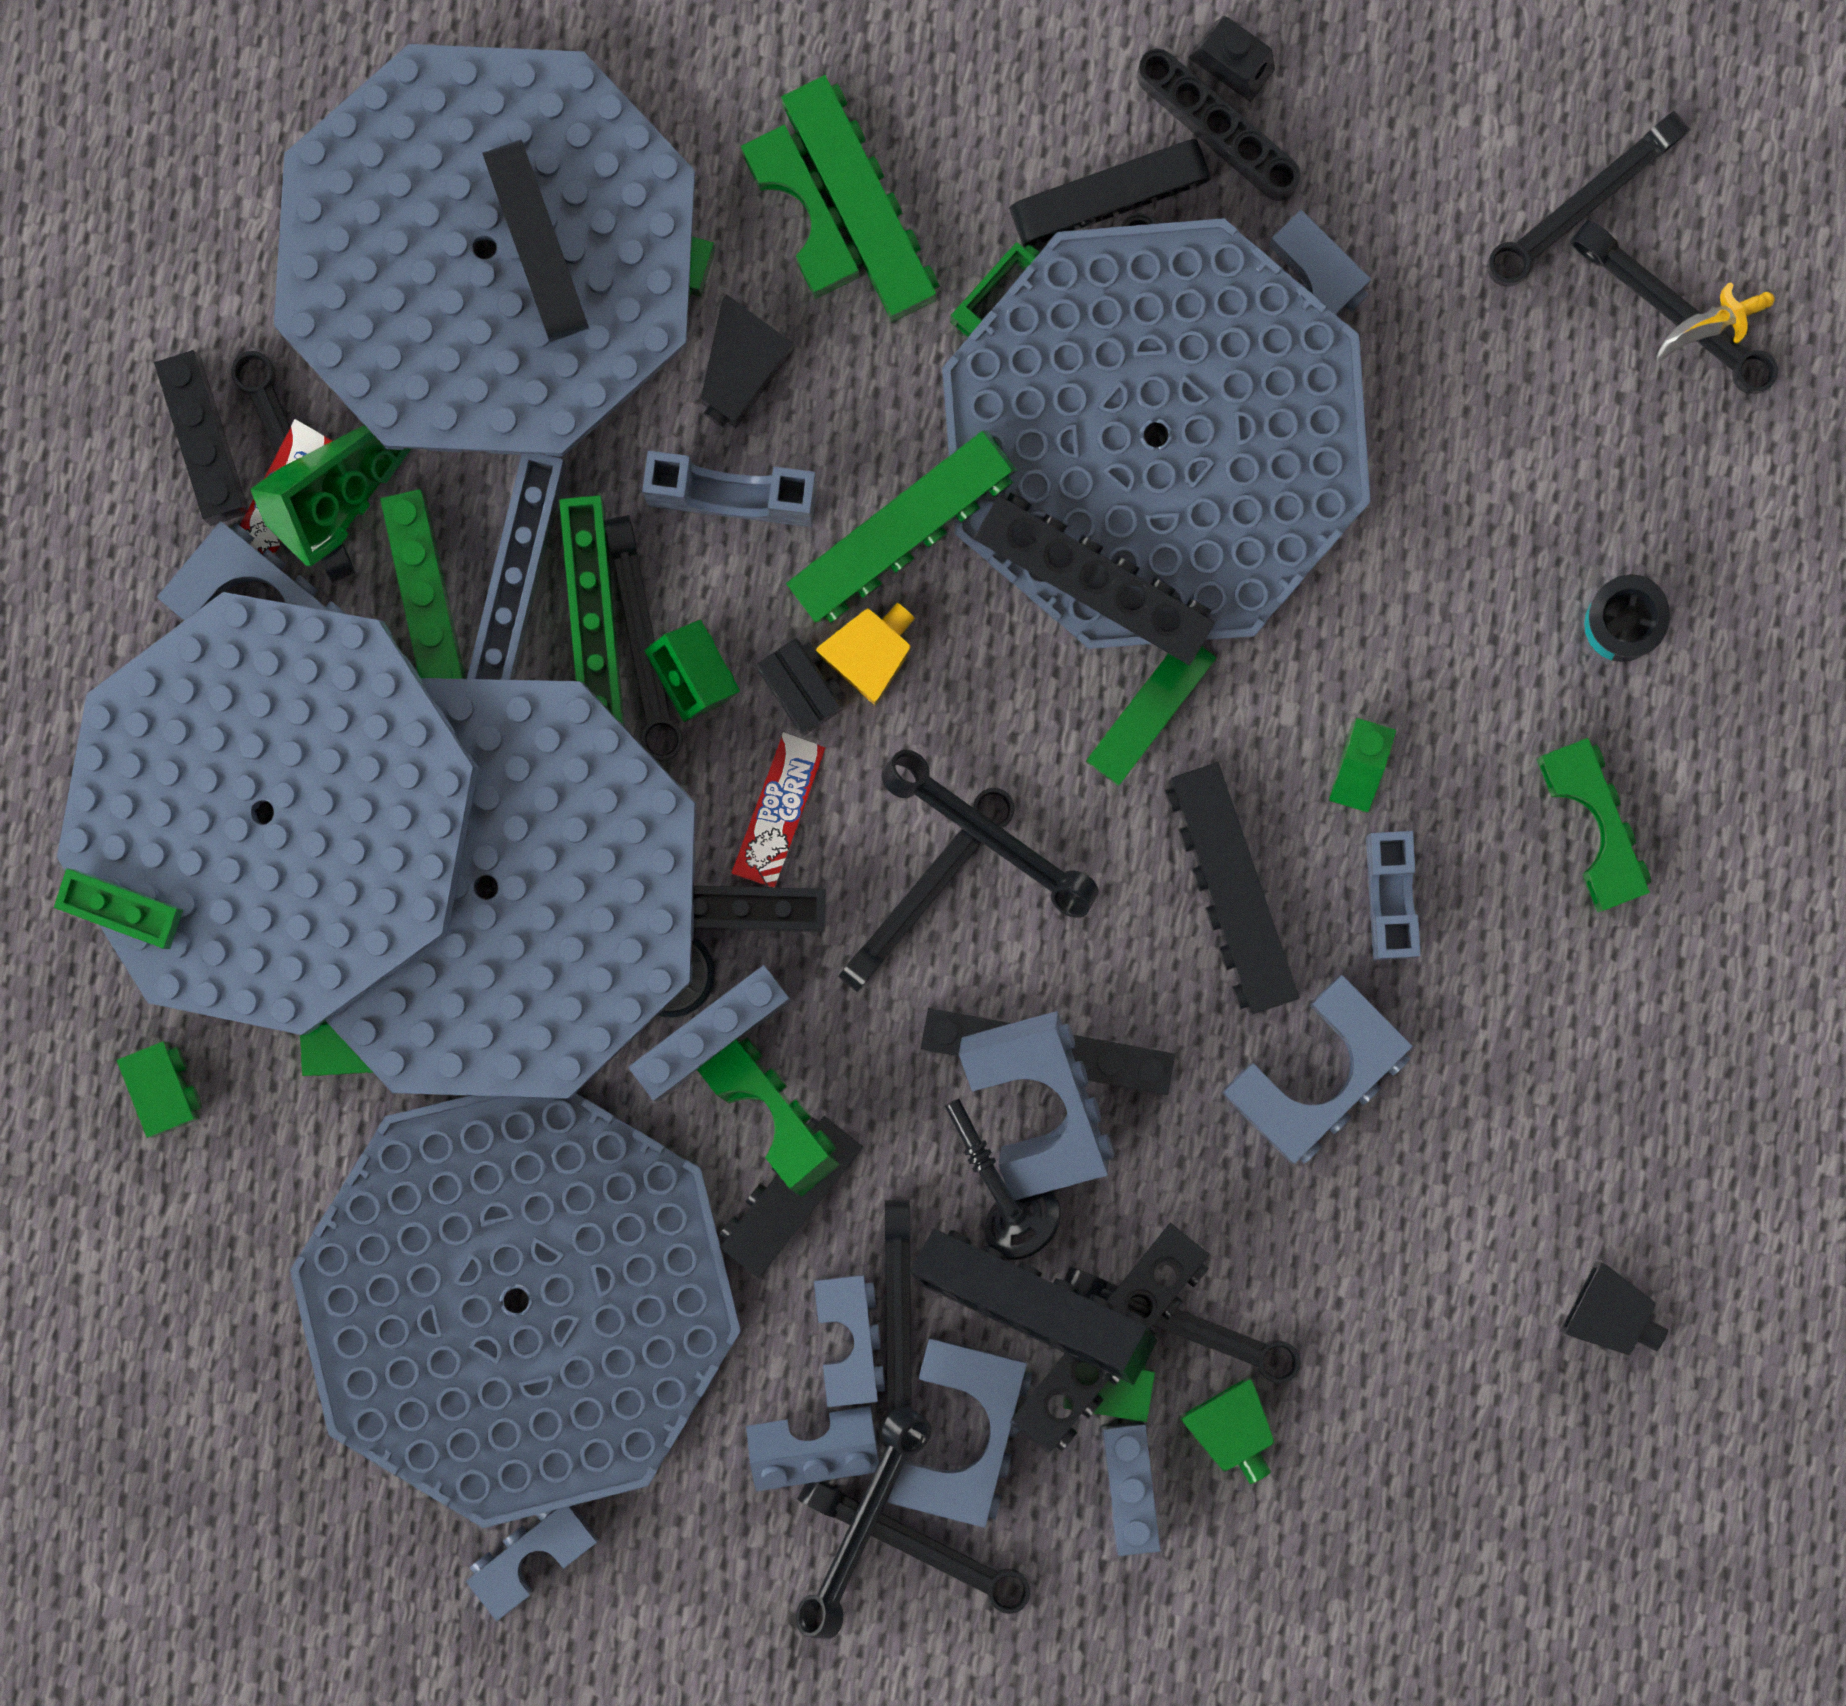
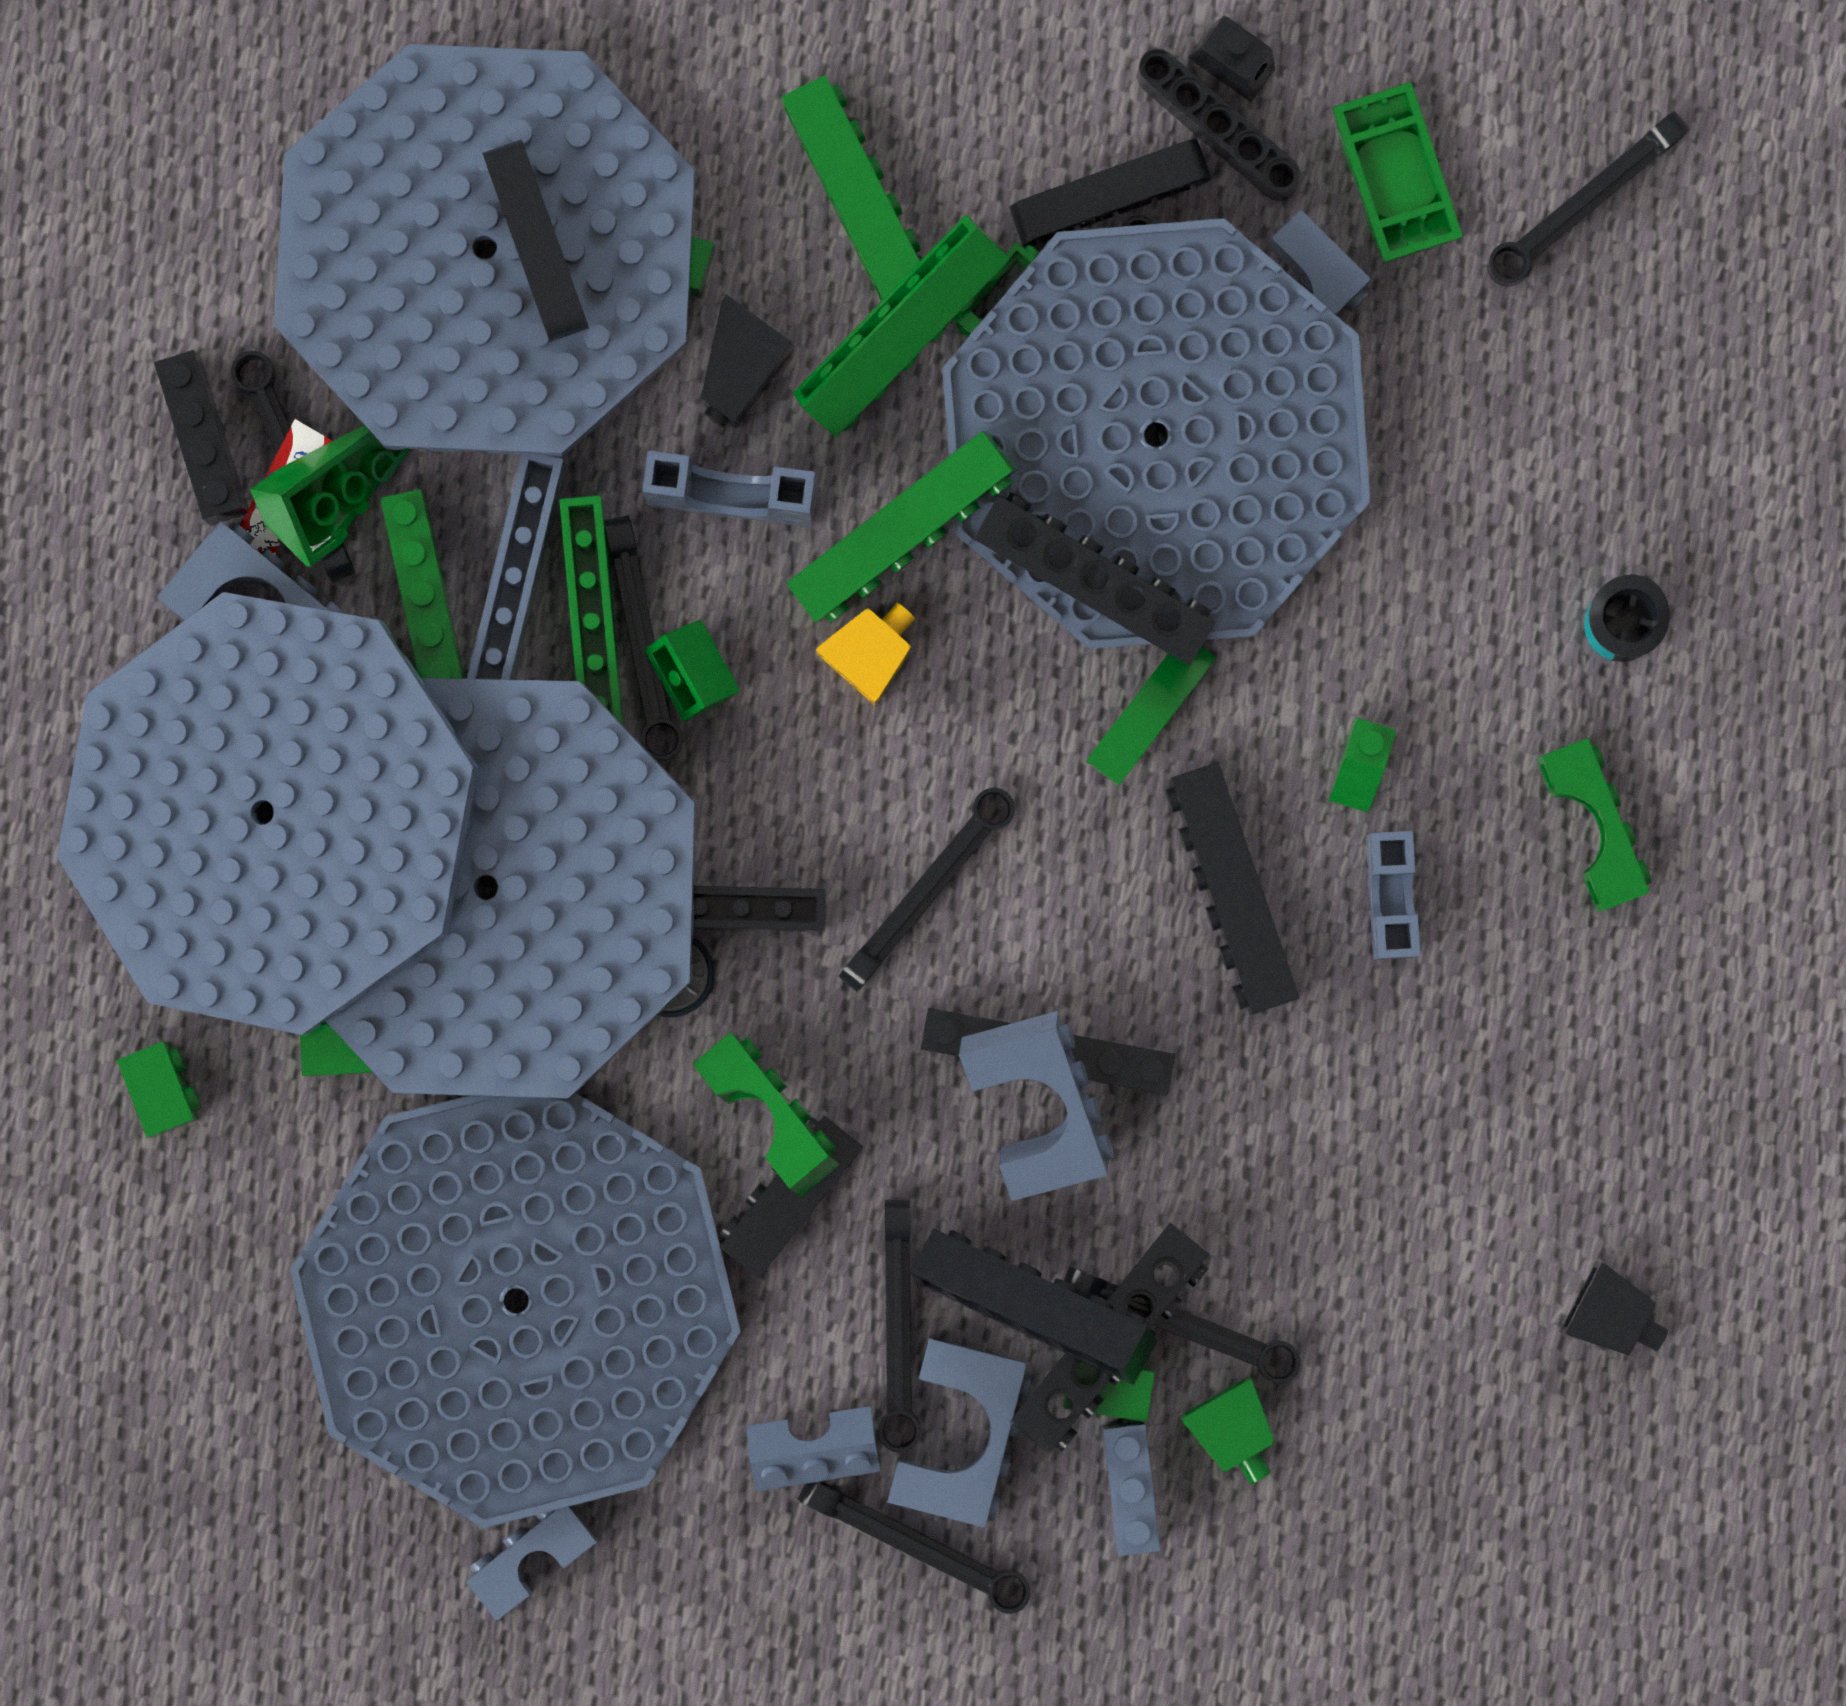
(118, 908): green plate -> none
(708, 1033): sand blue arch -> none
(778, 166): green arch -> none
(778, 810): sticker -> none
(800, 685): black brick -> none
(855, 1377): sand blue arch -> none
(863, 1523): black piece -> none
(901, 326): none -> green brick
(991, 835): black piece -> none
(1012, 1211): black dish -> none
(1373, 1051): sand blue arch -> none
(1396, 173): none -> green slope
(1603, 250): black piece -> none
(1715, 320): piece -> none

